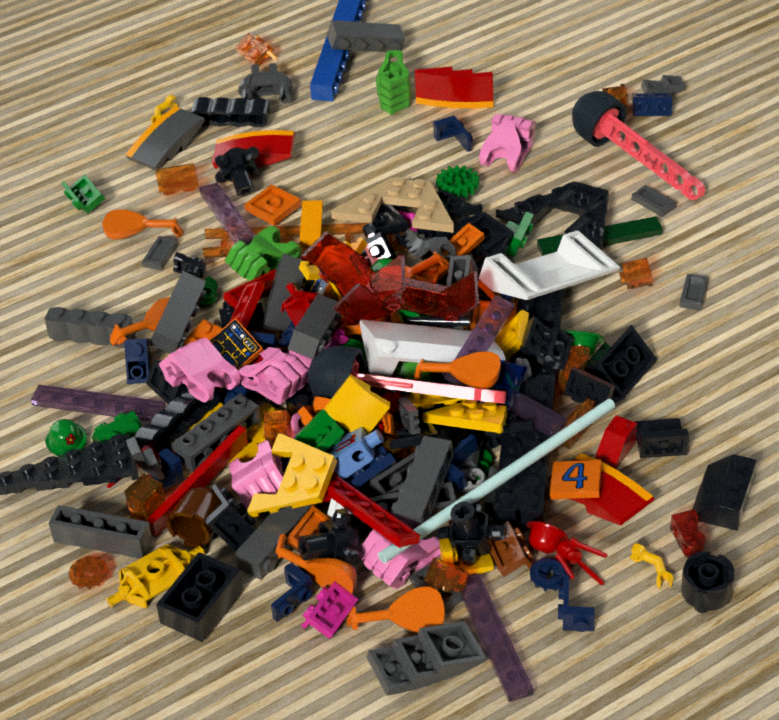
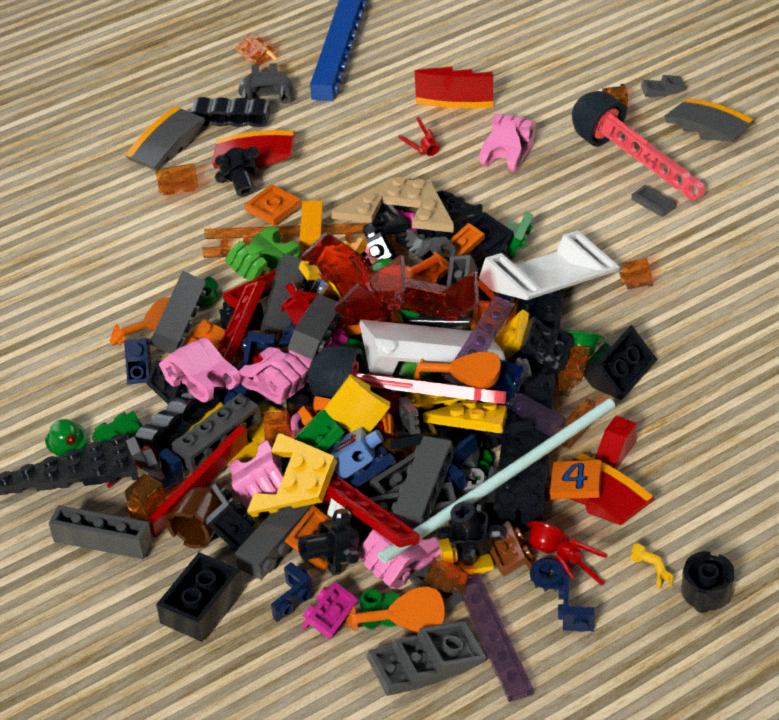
(83, 326): dark grey brick -> none
(84, 193): green bracket -> none
(92, 564): clear orange gear -> none
(95, 402): clear purple tile -> none
(126, 223): orange piece -> none
(139, 585): yellow plate -> none
(160, 253): dark grey tile -> none
(163, 106): yellow arm -> none
(193, 266): black plate -> none
(226, 213): clear purple tile -> none
(236, 345): black tile -> none
(322, 570): orange piece -> none
(365, 36): dark grey brick -> none
(381, 602): none -> green plate
(393, 84): bright green piece -> none
(428, 143): none -> red plant
(452, 127): dark blue bracket -> none
(465, 181): green gear -> none
(573, 197): black wing -> none
(585, 385): black bracket -> none
(612, 235): dark green tile -> none
(652, 104): dark blue bracket -> none
(661, 438): black bracket -> none
(686, 533): clear red leg -> none
(693, 292): dark grey tile -> none
(709, 119): none -> dark grey slope
(725, 491): black slope -> none

